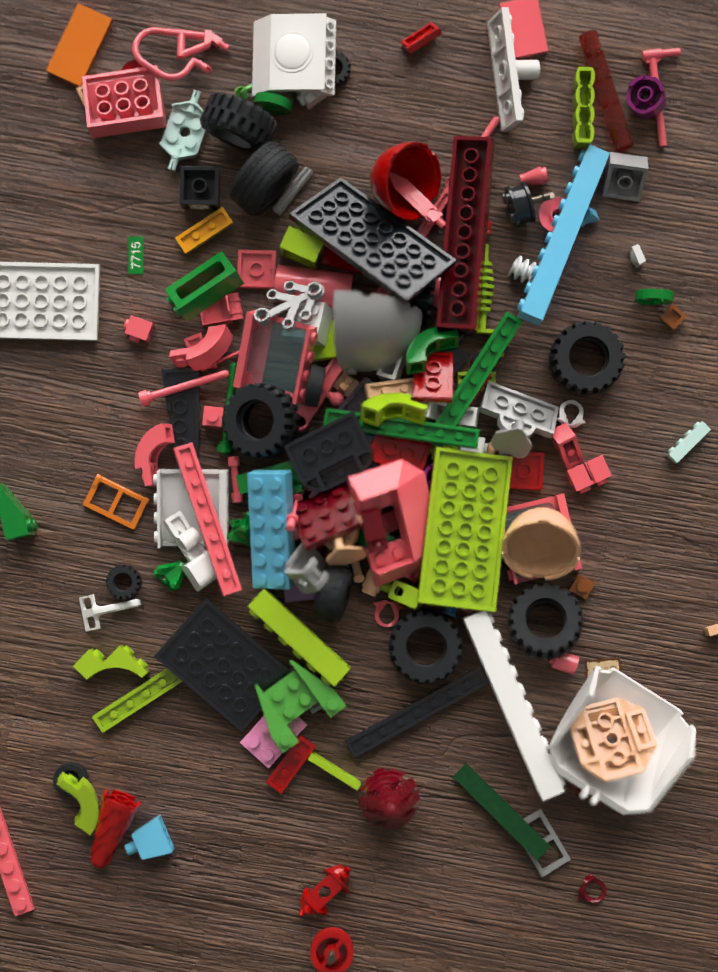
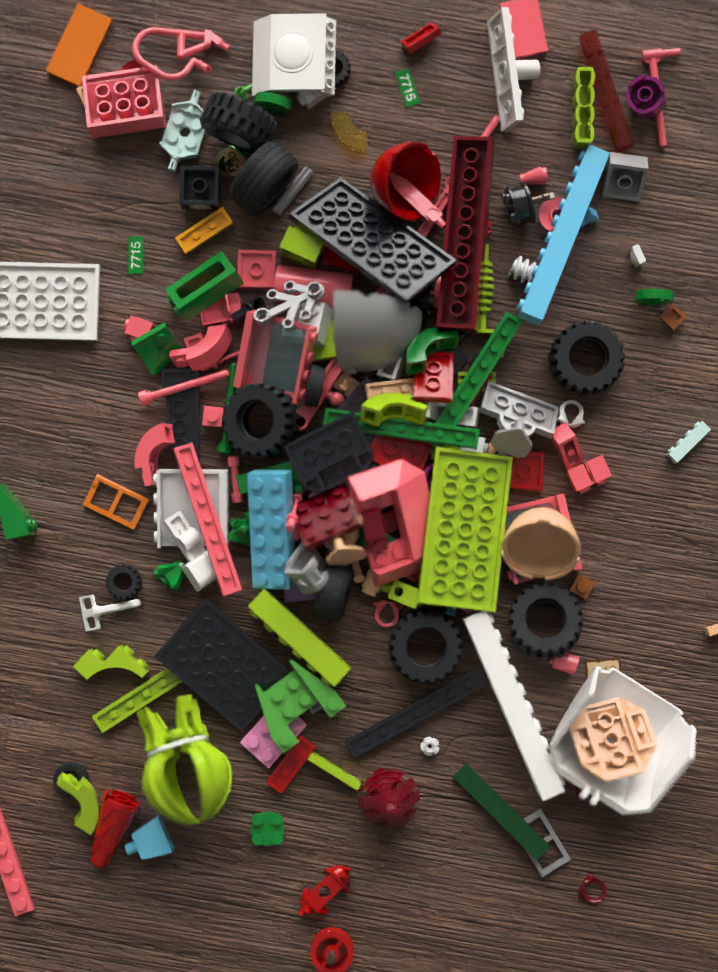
(155, 347): none -> green plate
(160, 776): none -> lime piece
(229, 161): none -> shield
(249, 305): none -> black axle
(267, 828): none -> green piece
(348, 132): none -> clear yellow tile
(407, 87): none -> green sticker
(429, 741): none -> white plate

